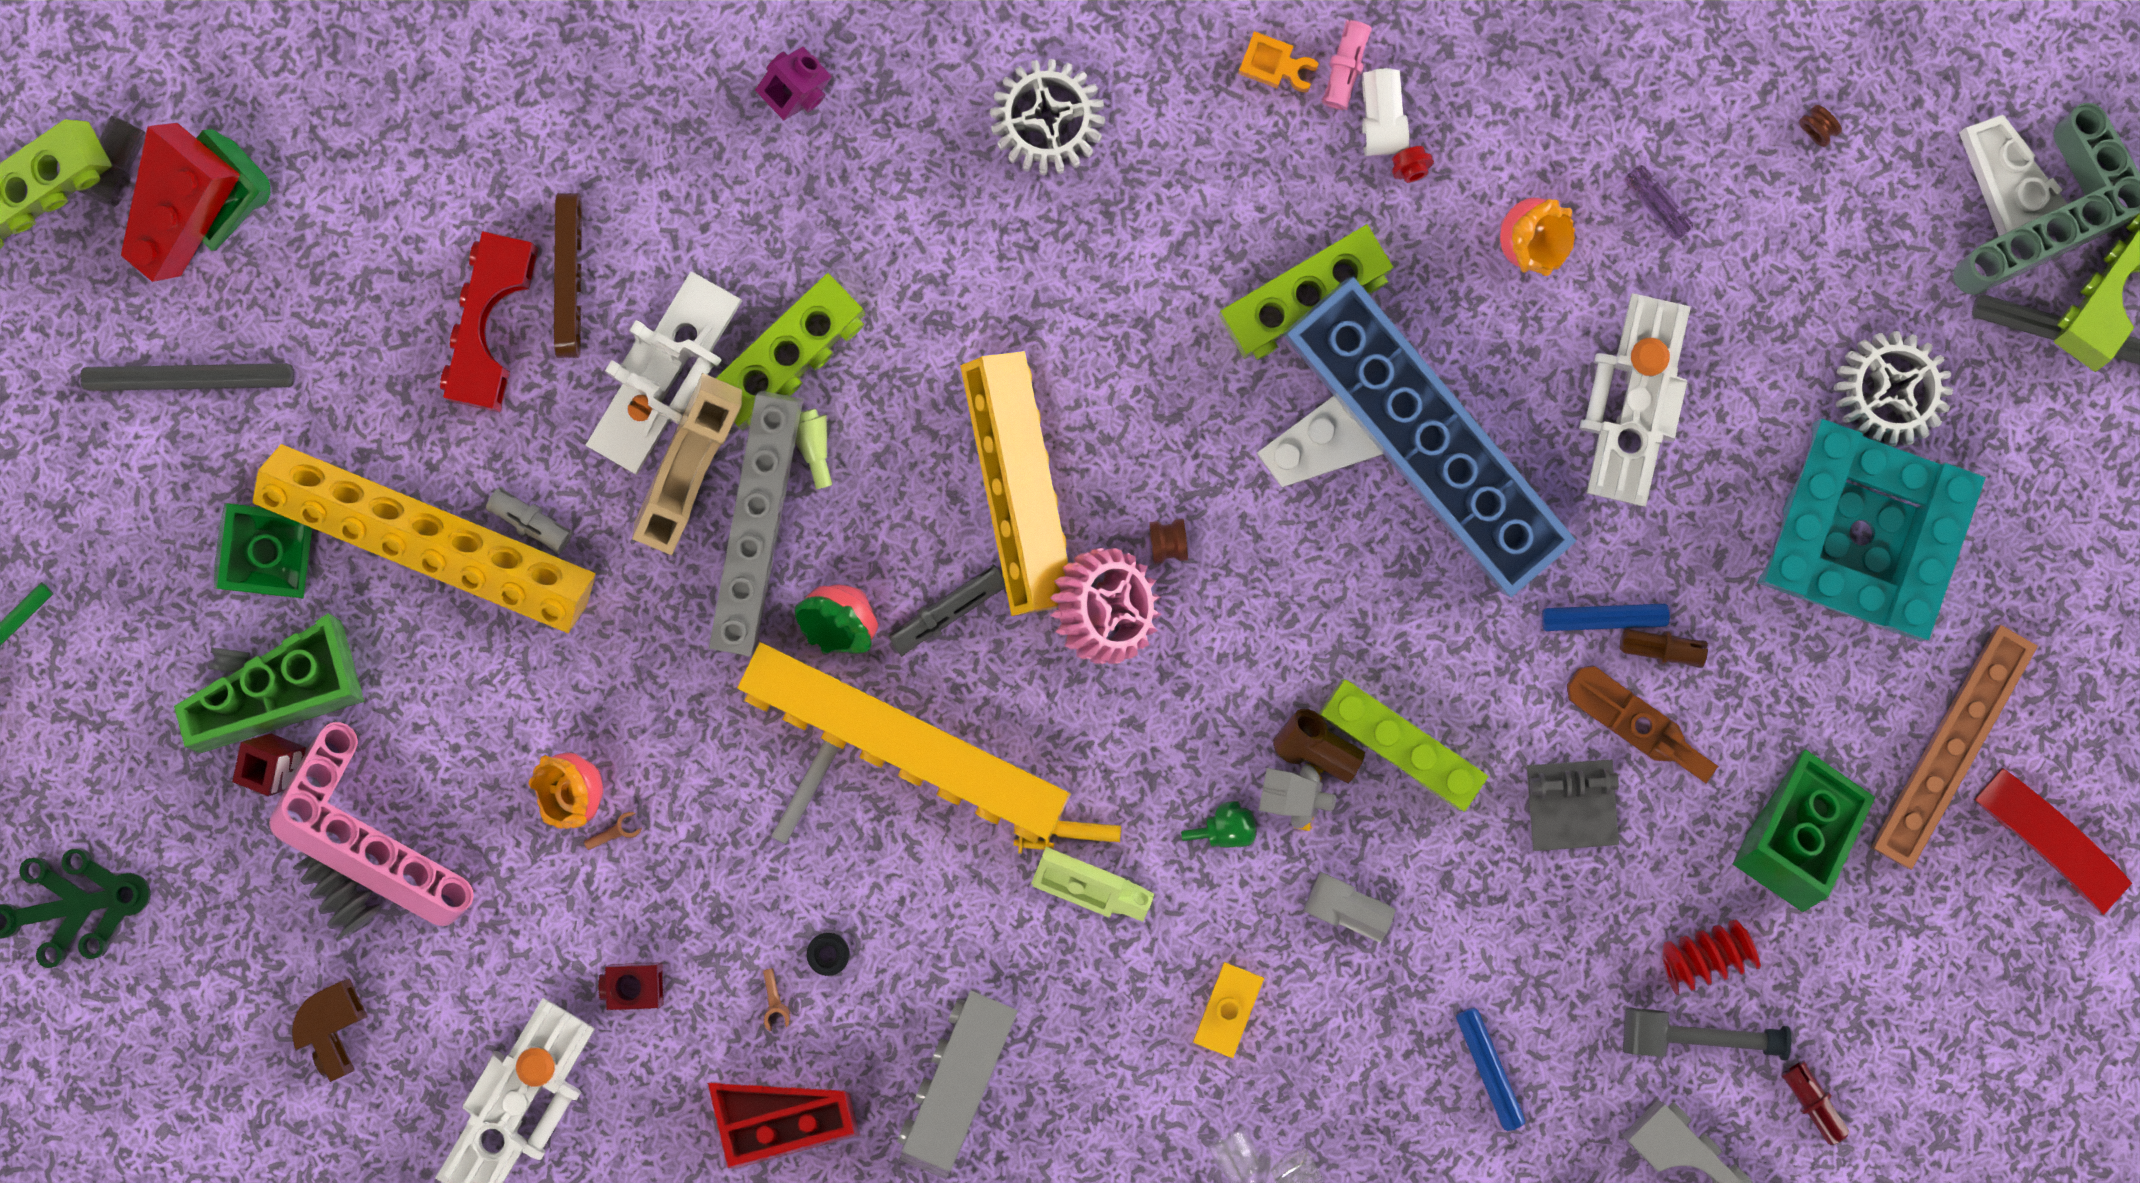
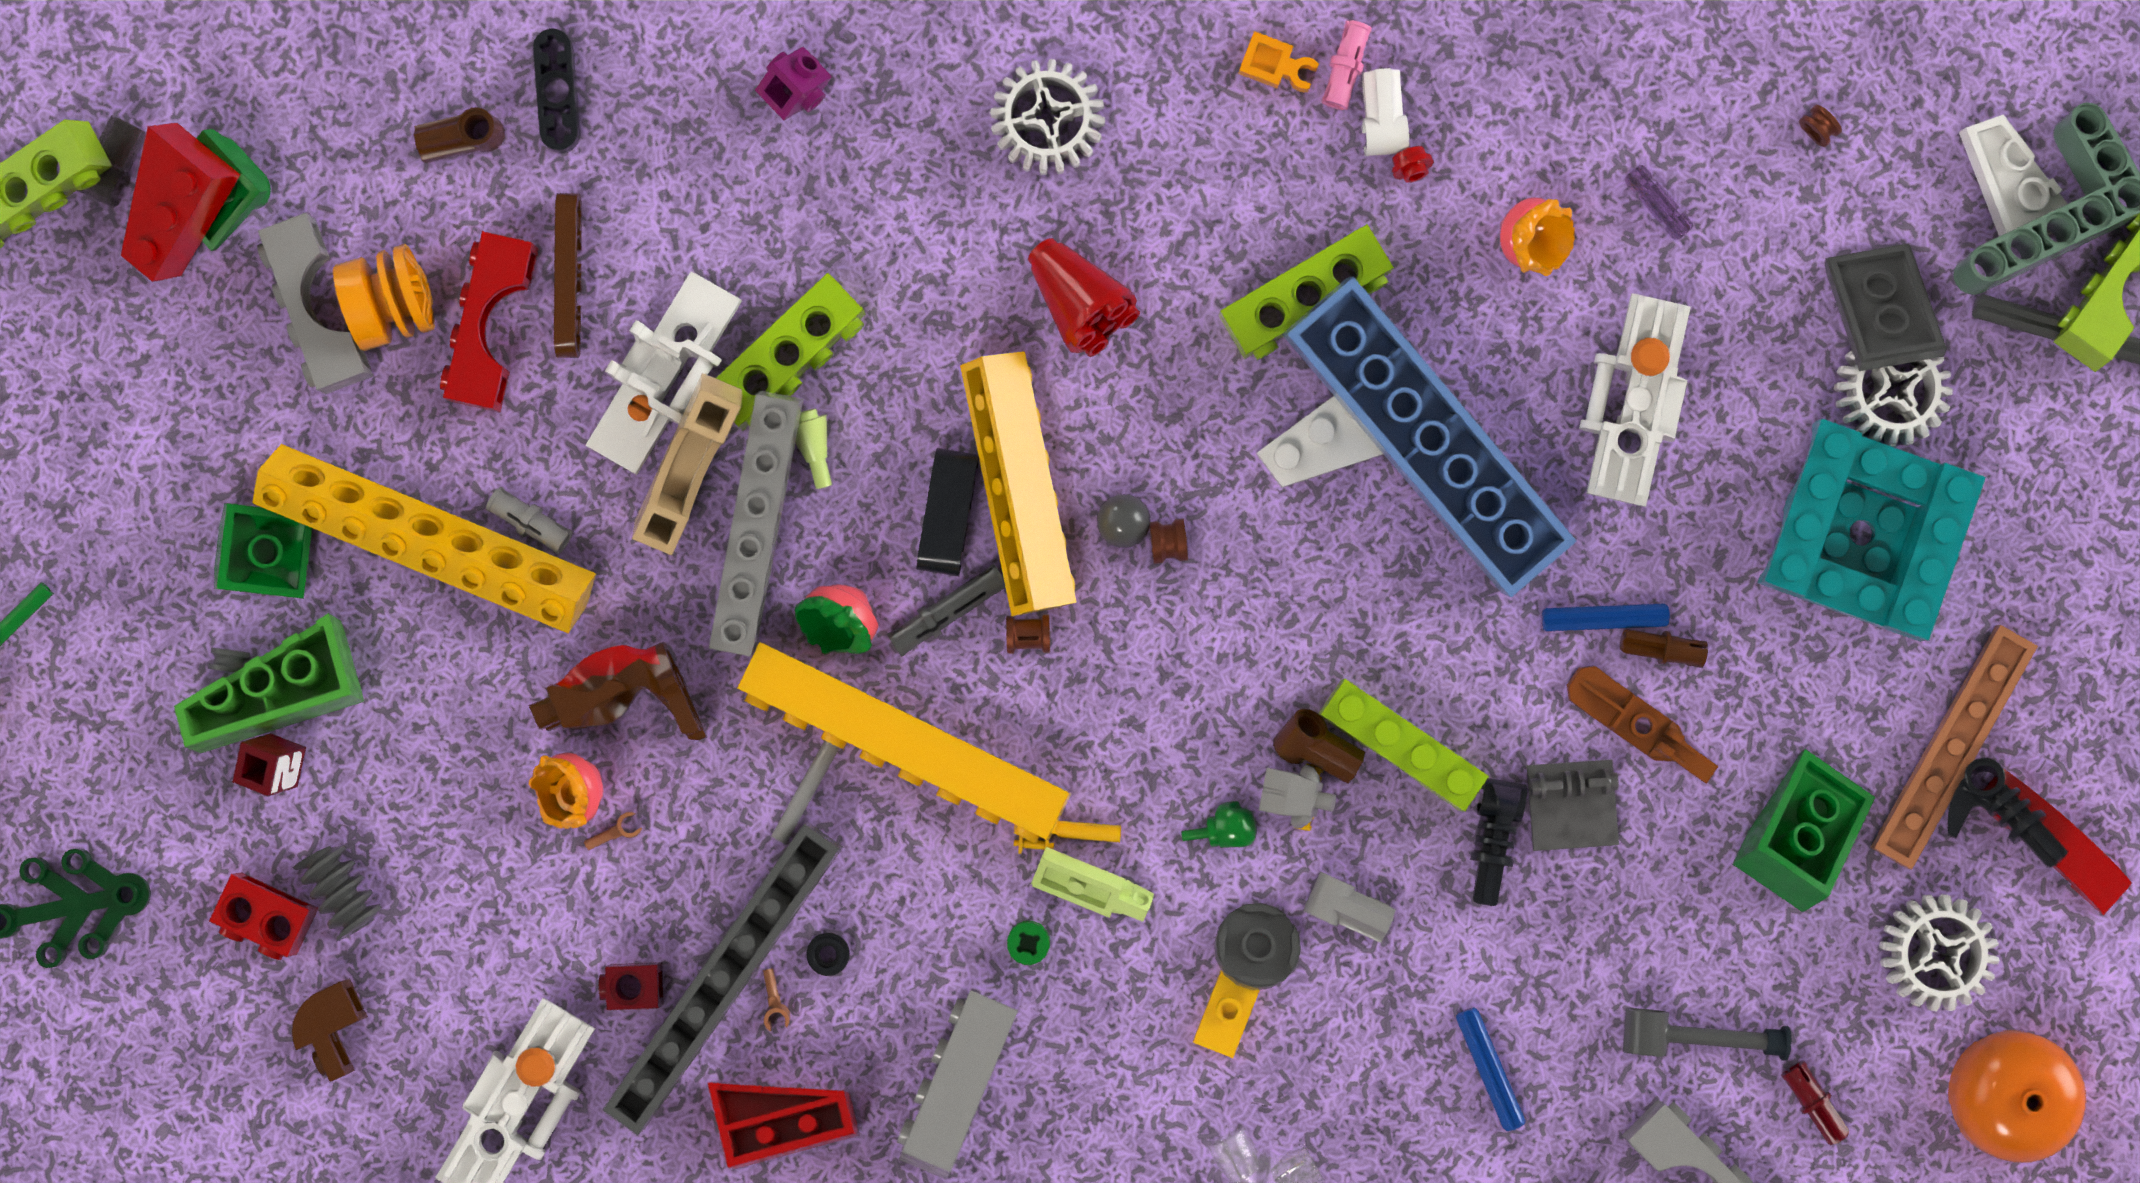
(187, 377): dark grey axle -> none
(266, 906): none -> red brick
(295, 255): none -> light grey arch
(360, 838): bright pink beam -> none
(375, 300): none -> light orange wheel
(455, 135): none -> reddish brown piece
(541, 61): none -> black beam
(607, 684): none -> reddish brown hips
(722, 978): none -> dark grey brick
(947, 512): none -> black beam
(1028, 634): none -> copper bush
(1030, 933): none -> green wheel
(1081, 297): none -> red cone
(1092, 612): bright pink gear -> none
(1123, 520): none -> dark grey piece
(1257, 946): none -> dark grey tile
(1500, 805): none -> black piece
(1709, 955): red piece -> none
(1884, 307): none -> dark grey tile
(1955, 945): none -> white gear
(1992, 1091): none -> orange cylinder
(2005, 803): none -> black piece

